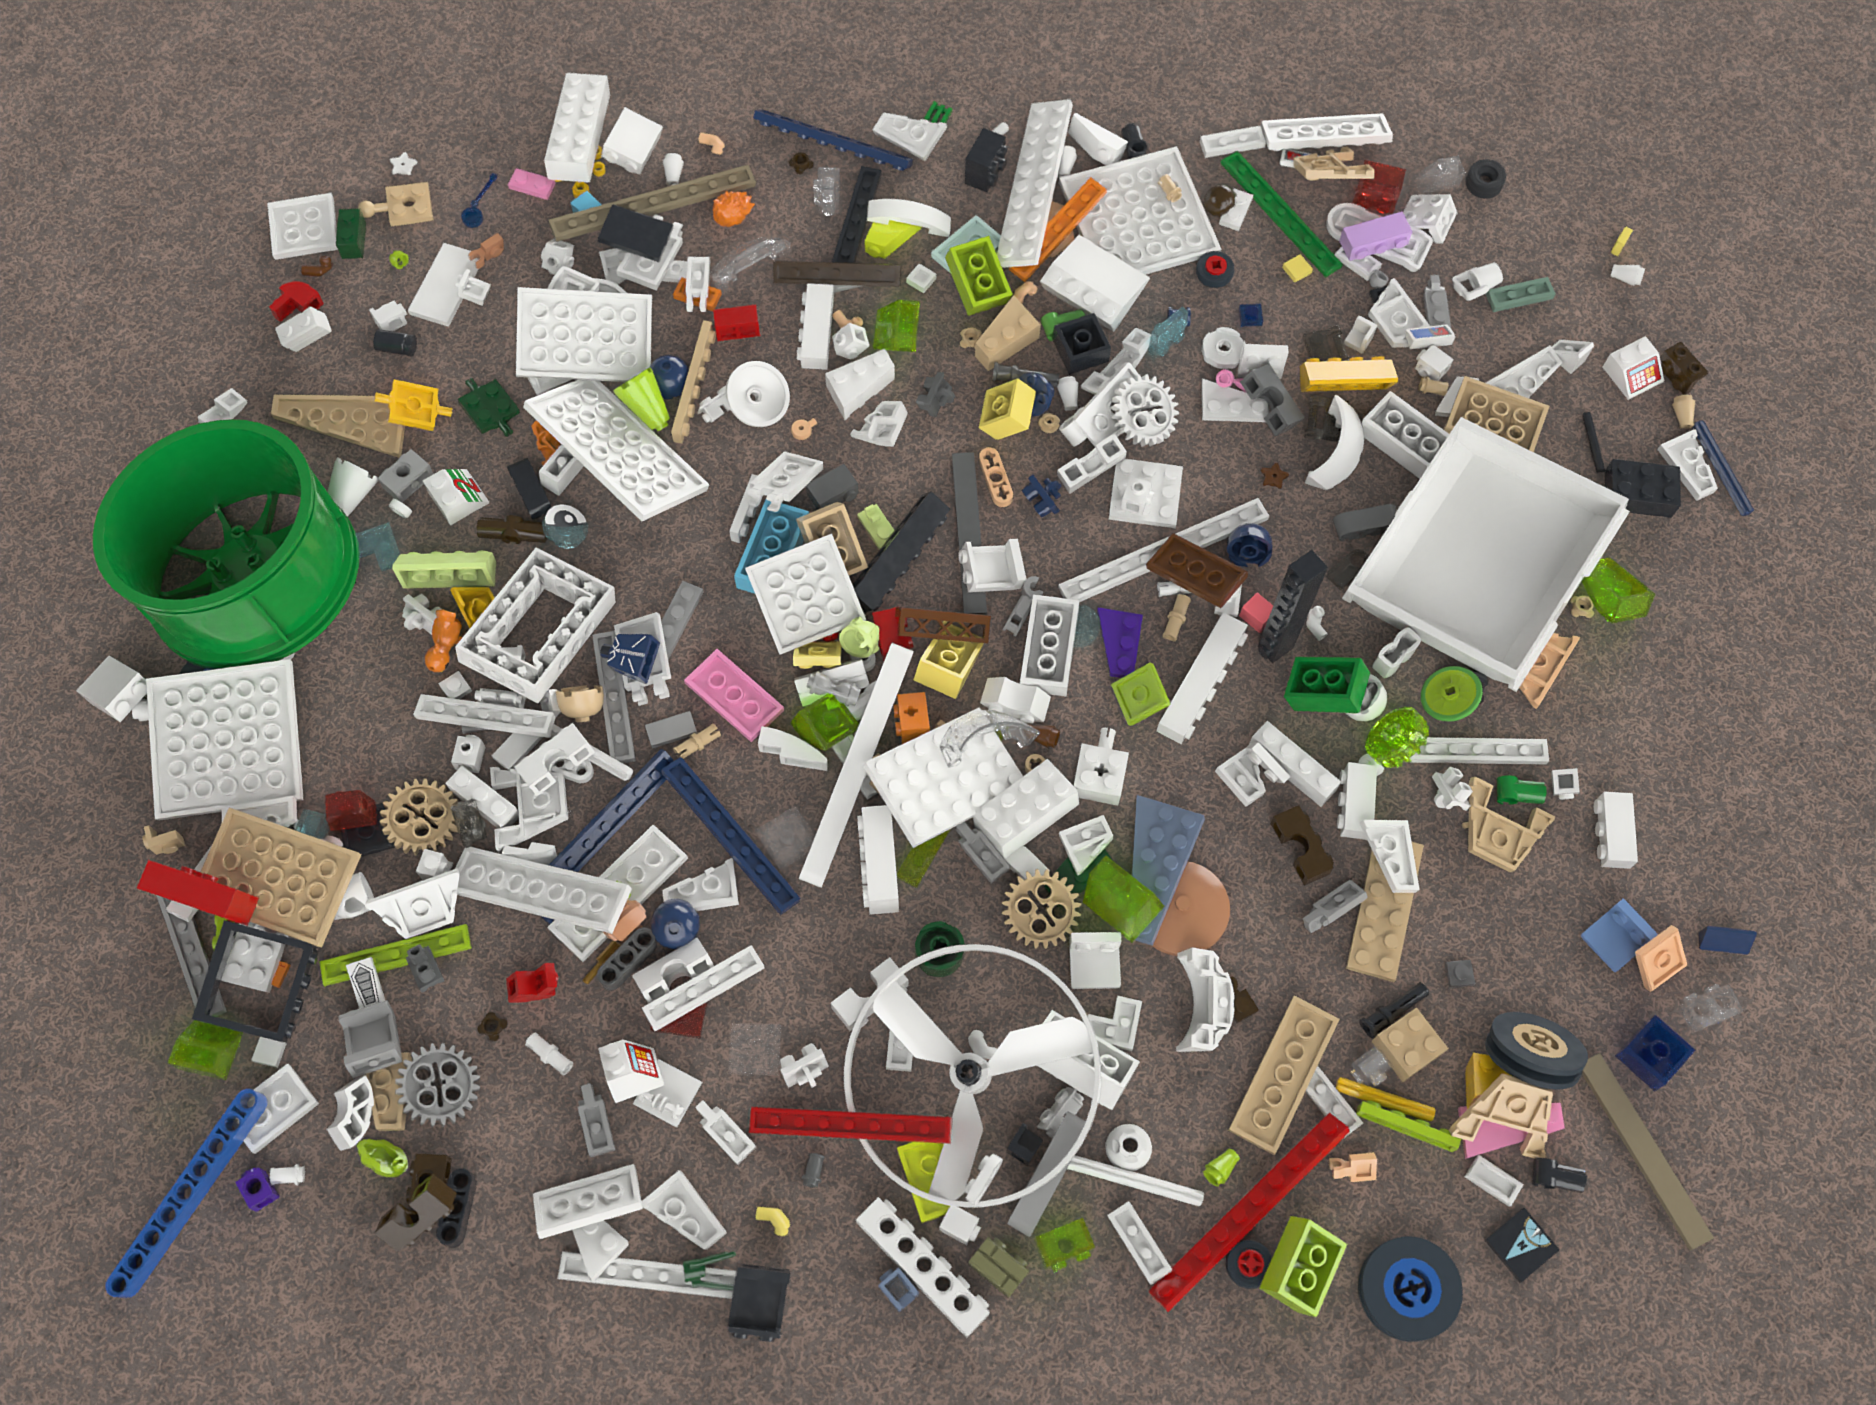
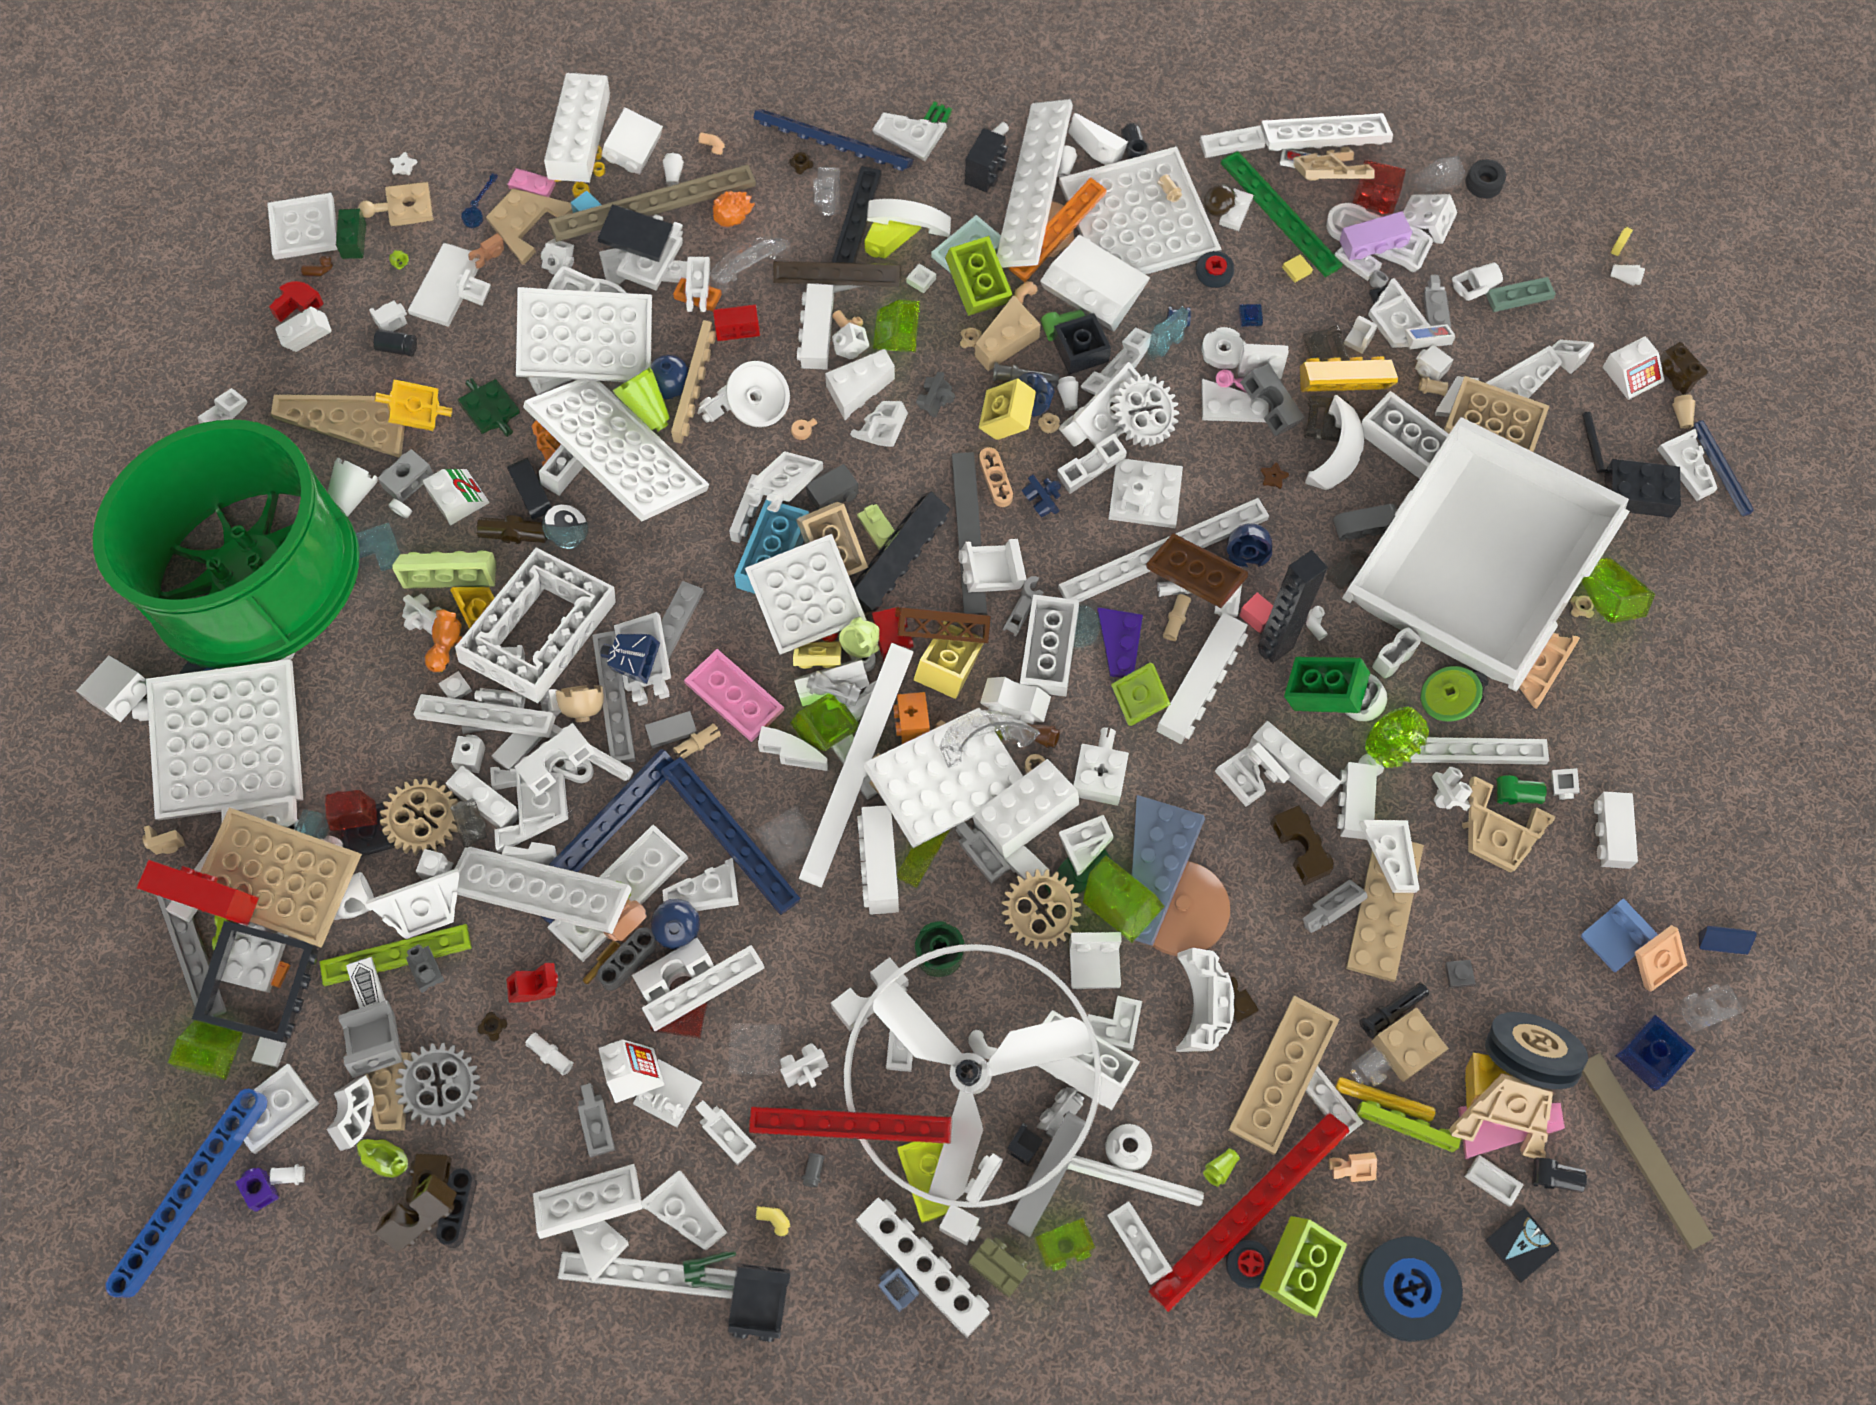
(518, 214): none -> tan wing

